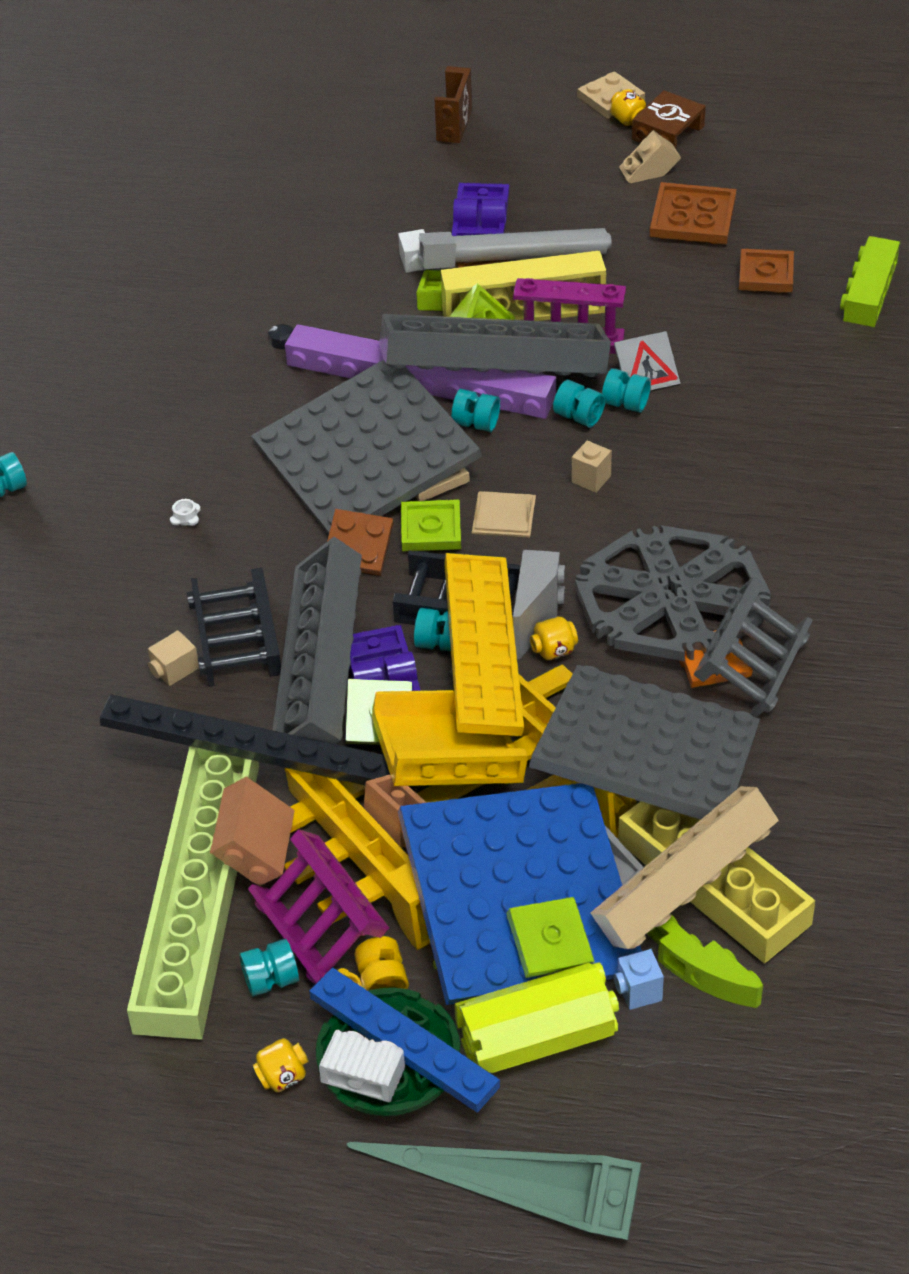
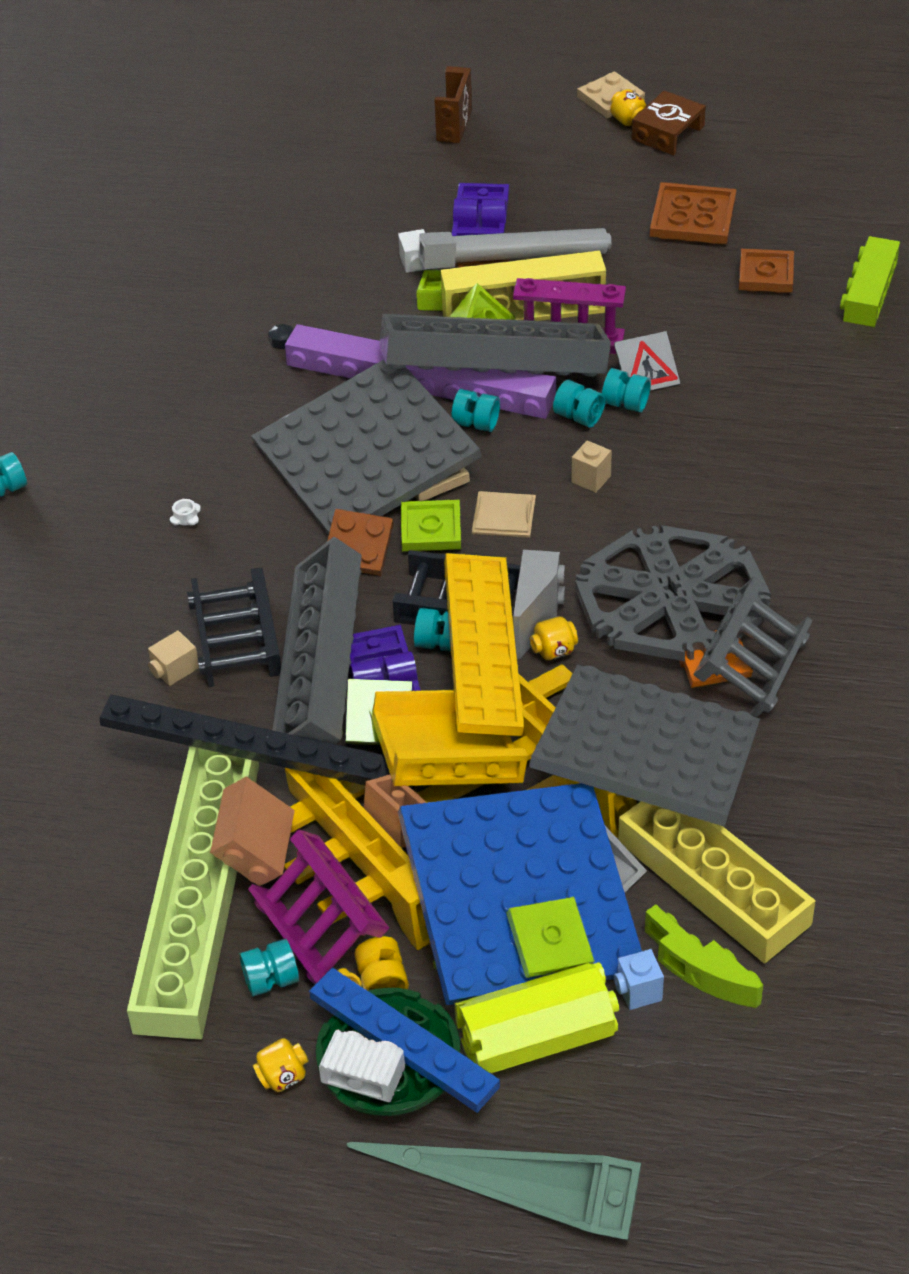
(650, 159): tan slope -> none
(685, 867): tan brick -> none

